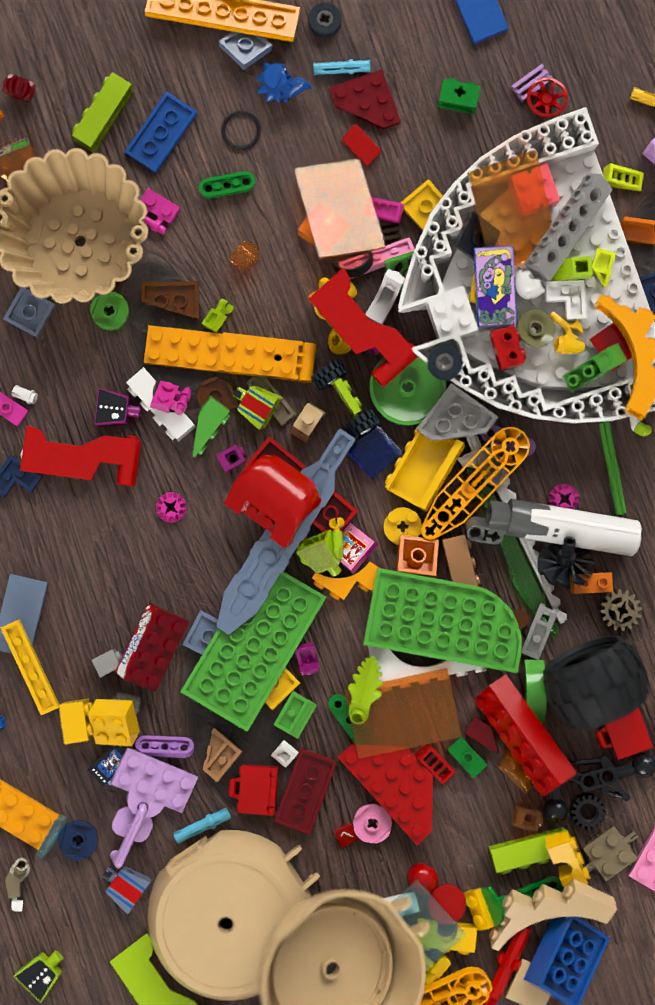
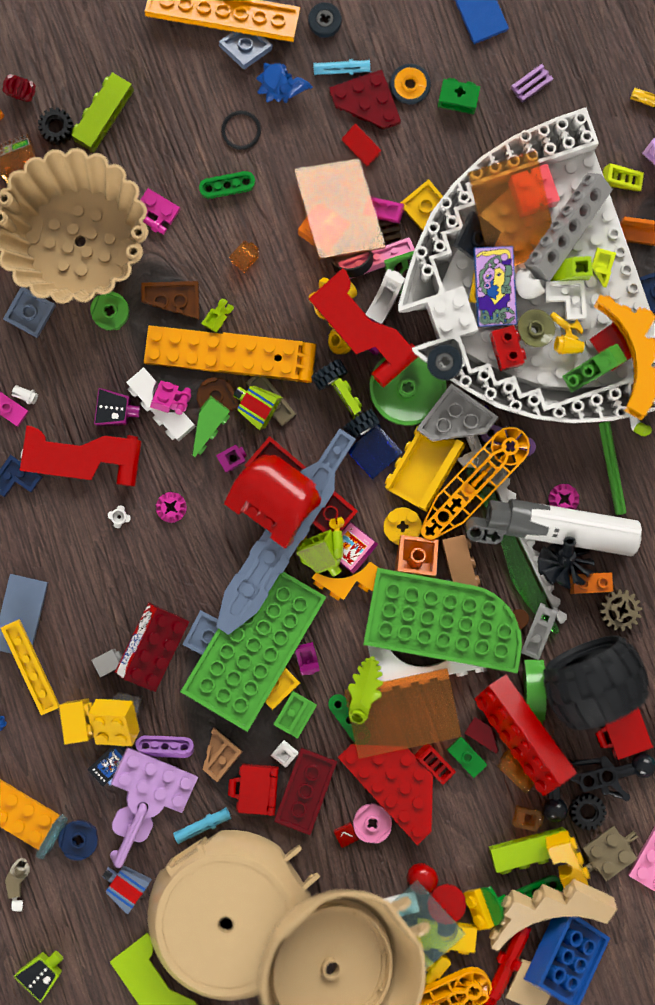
(50, 116): none -> black tyre
(119, 511): none -> white plate
(161, 133): blue tile -> none
(307, 422): tan torso -> none
(410, 72): none -> wheel
(546, 98): red wheel -> none

